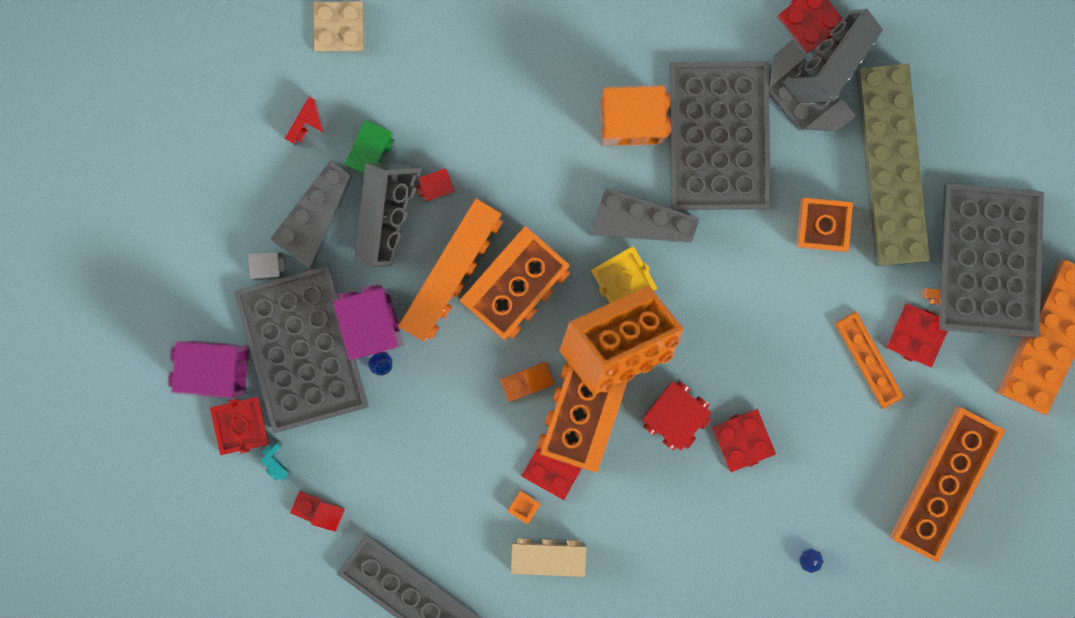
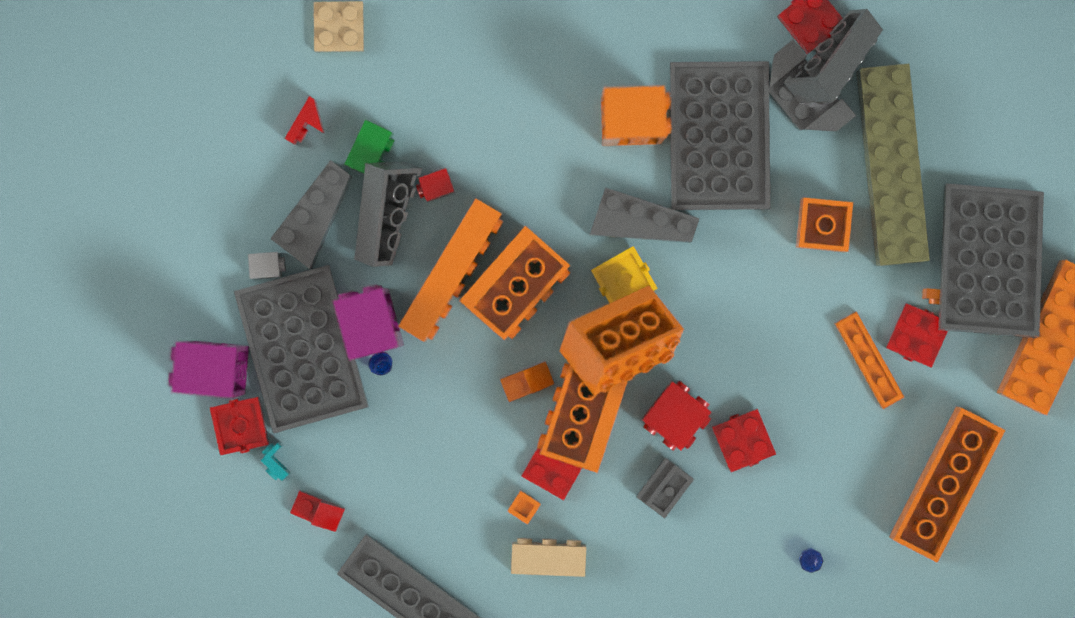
(665, 488): none -> dark grey plate

